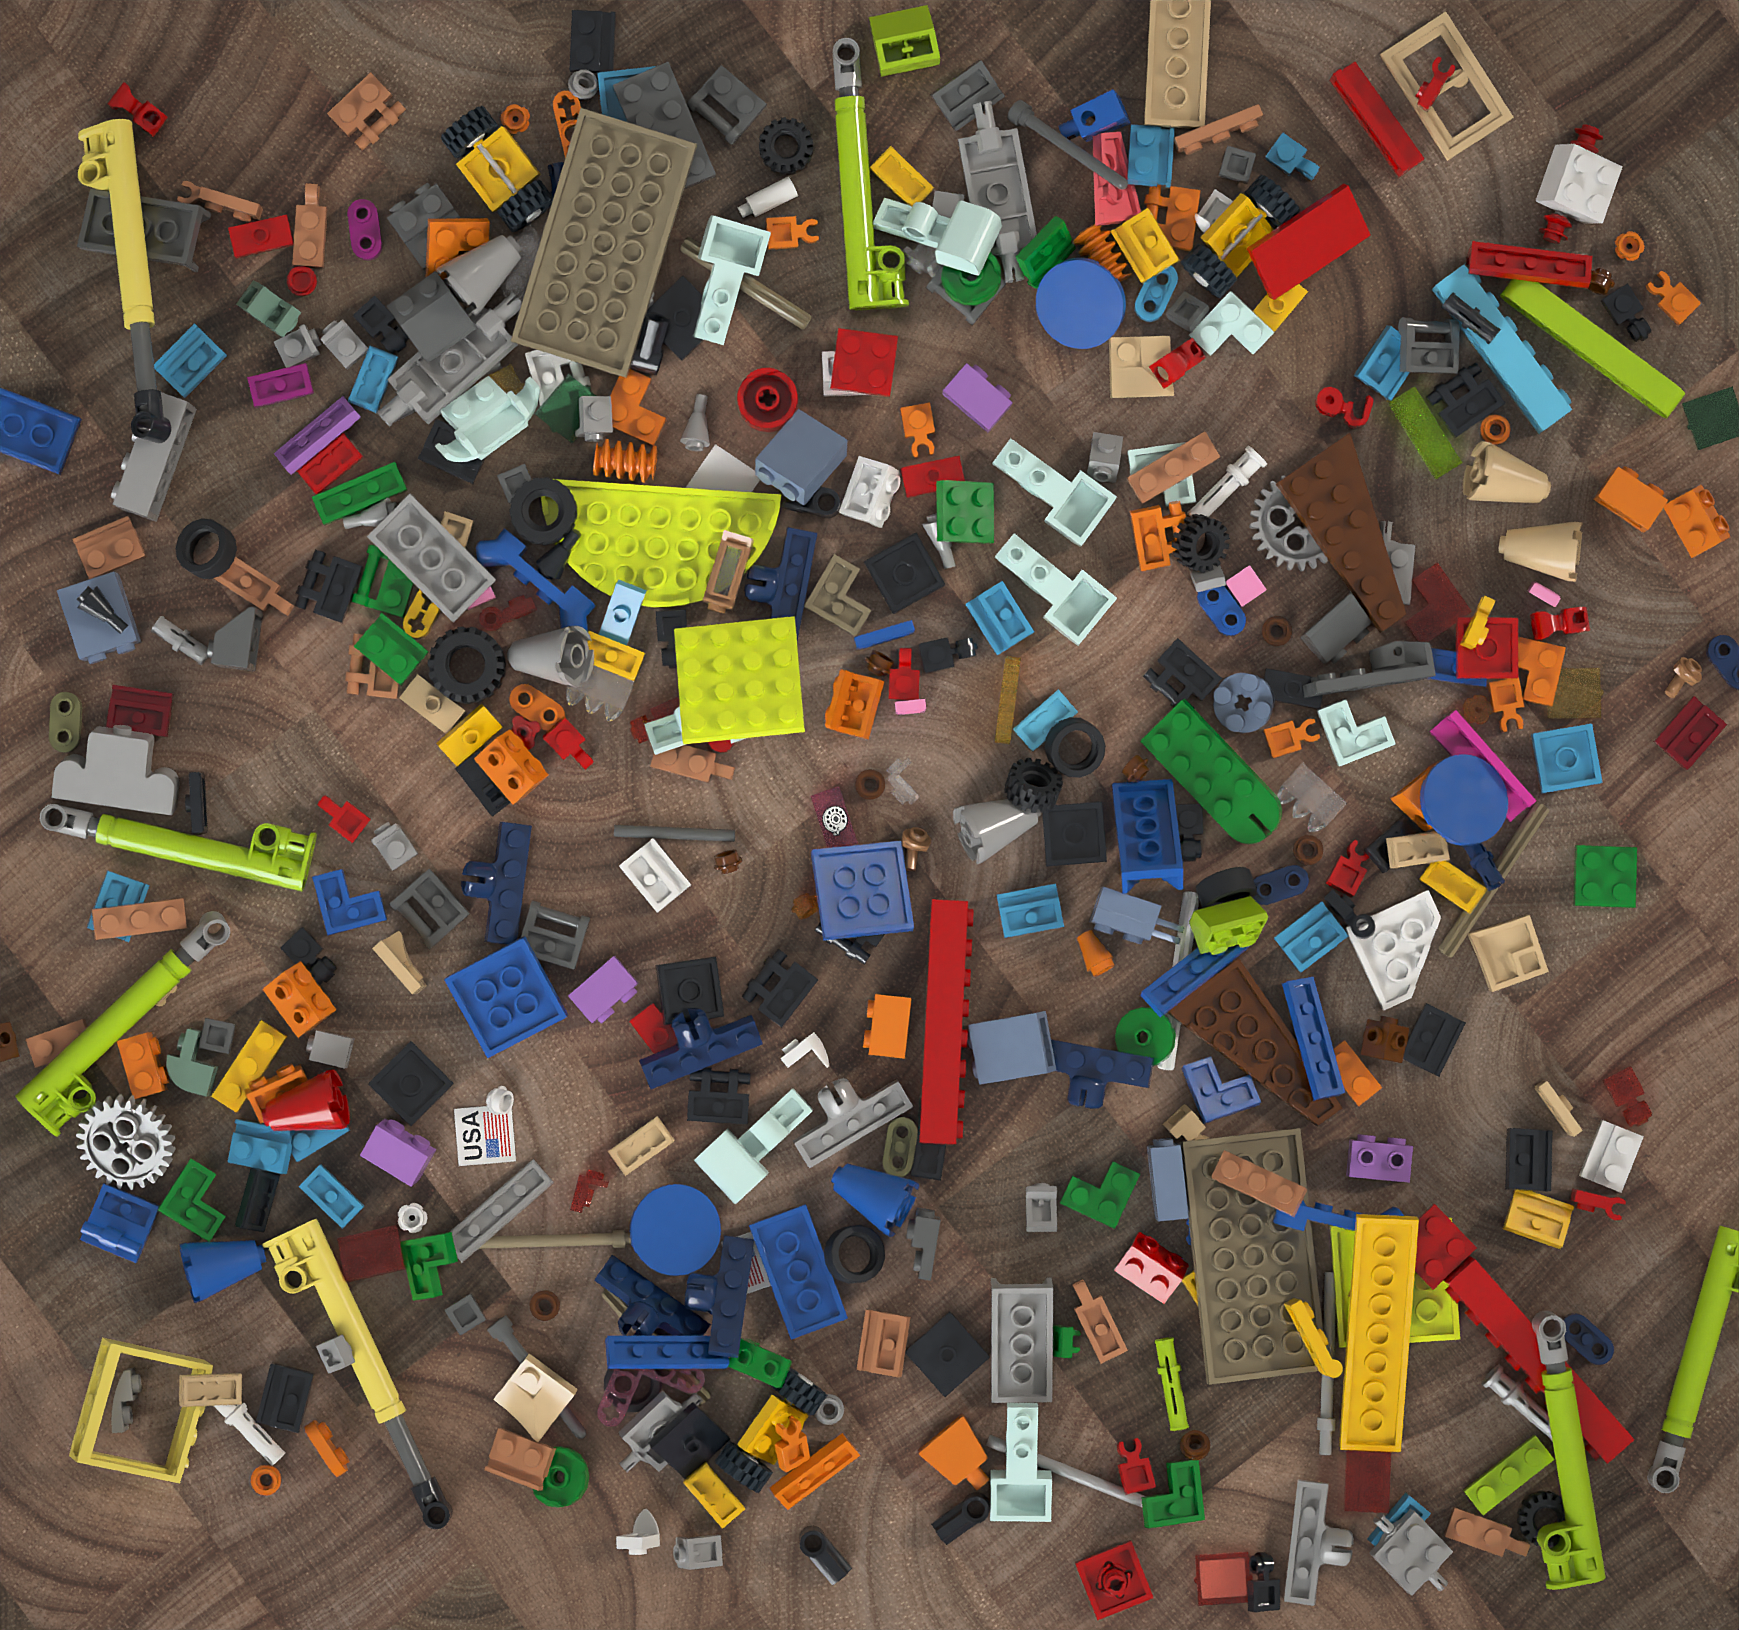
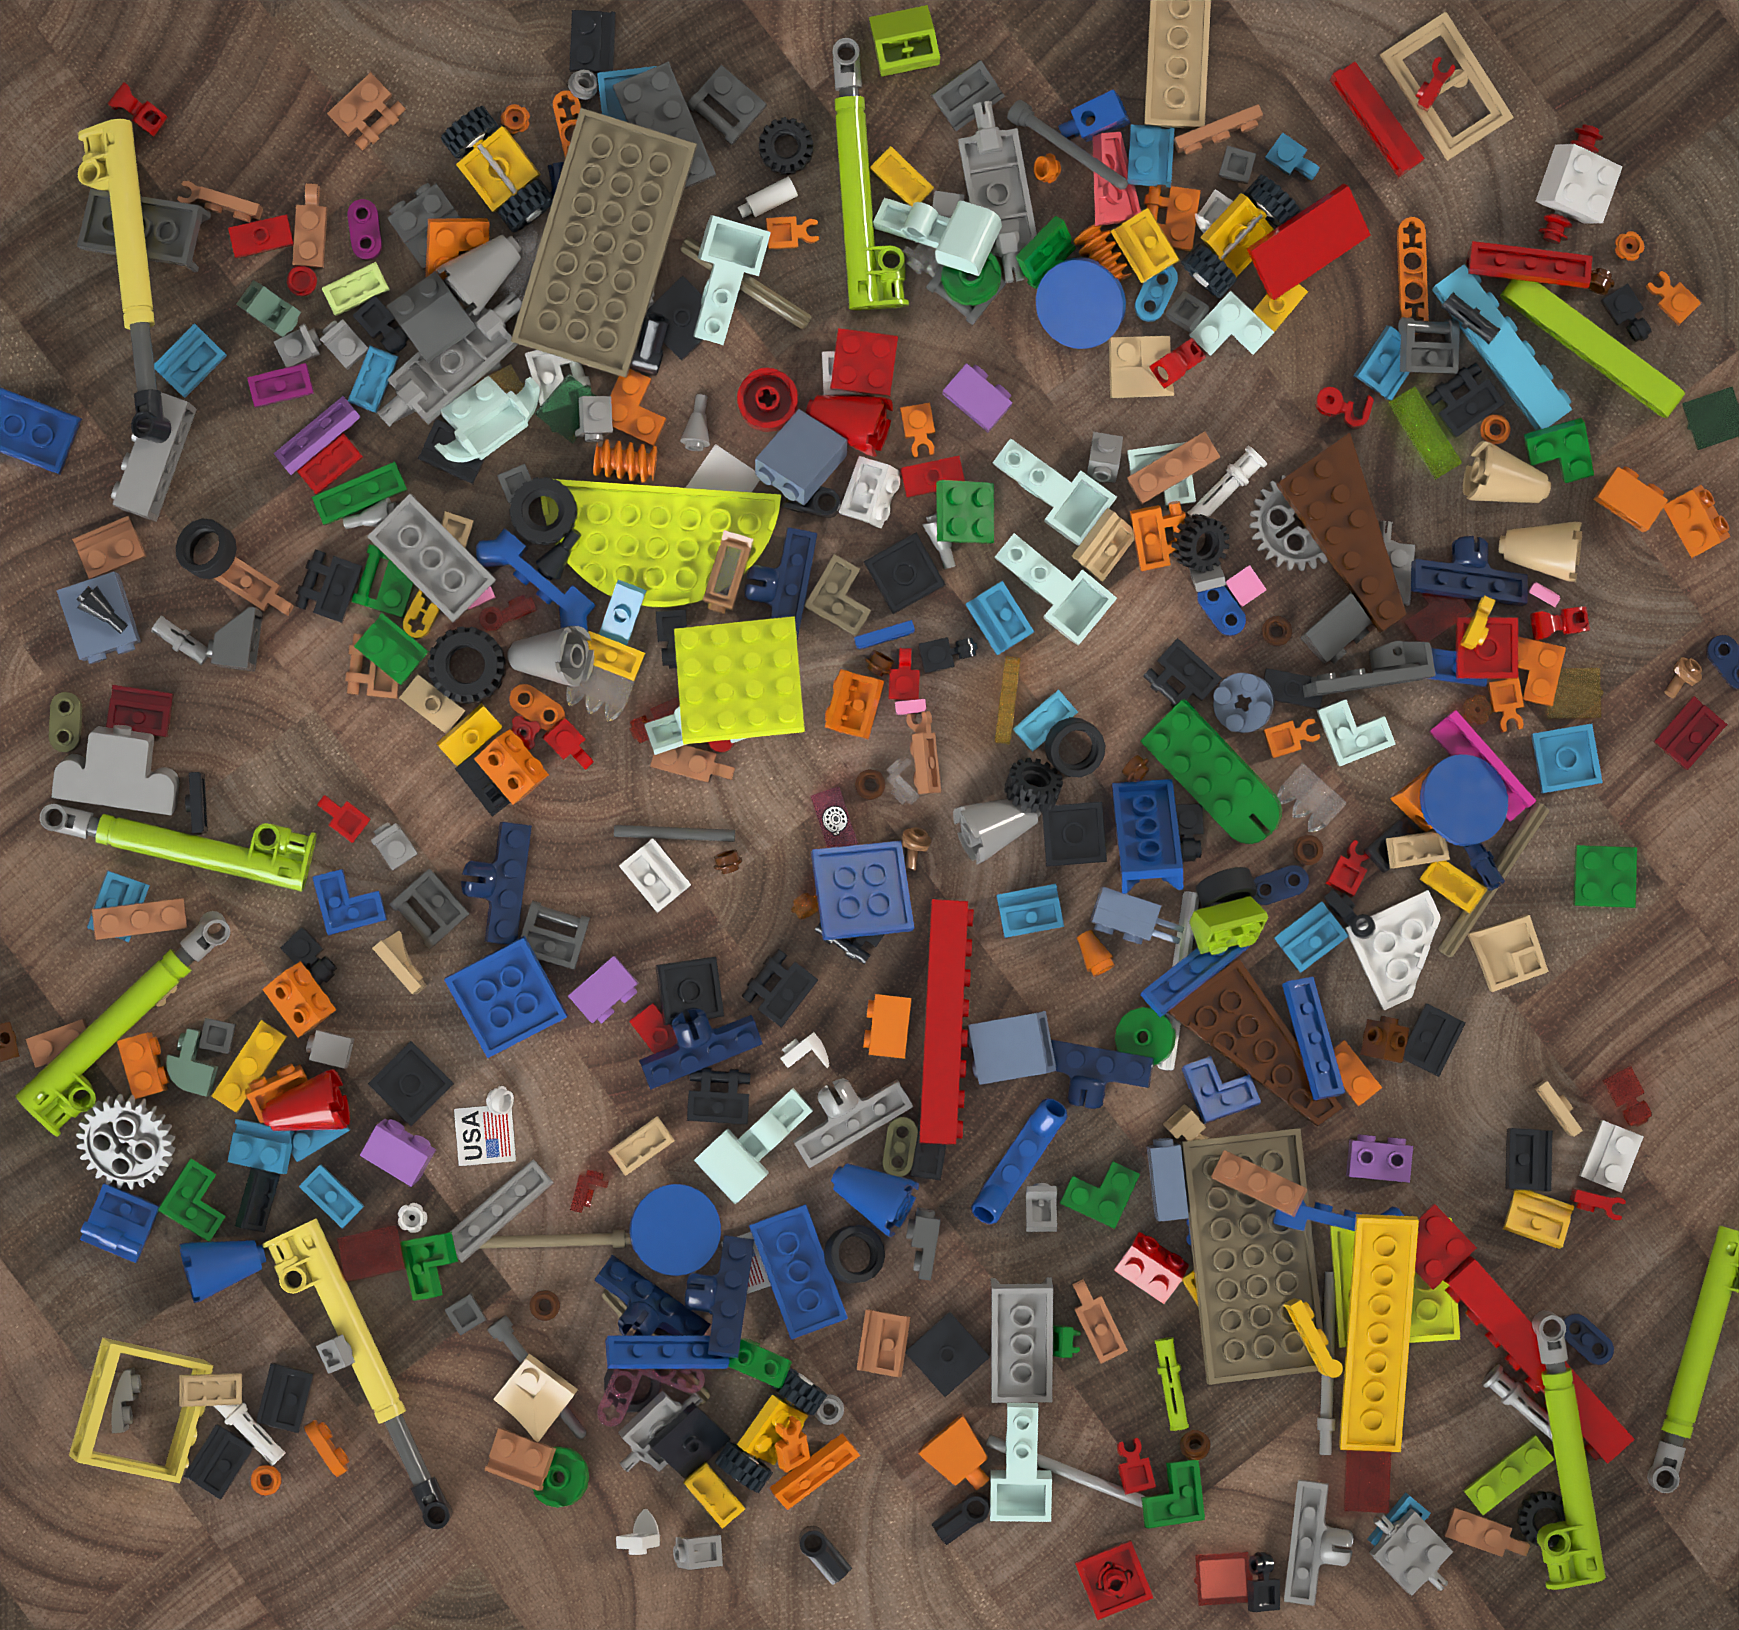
(219, 1461): none -> black plate
(355, 289): none -> yellowish green plate
(855, 418): none -> red cone
(924, 752): none -> nougat plate
(1019, 1160): none -> blue plate
(1047, 168): none -> orange plate
(1104, 545): none -> tan plate
(1416, 276): none -> orange beam
(1469, 576): none -> dark blue plate
(1567, 443): none -> green plate

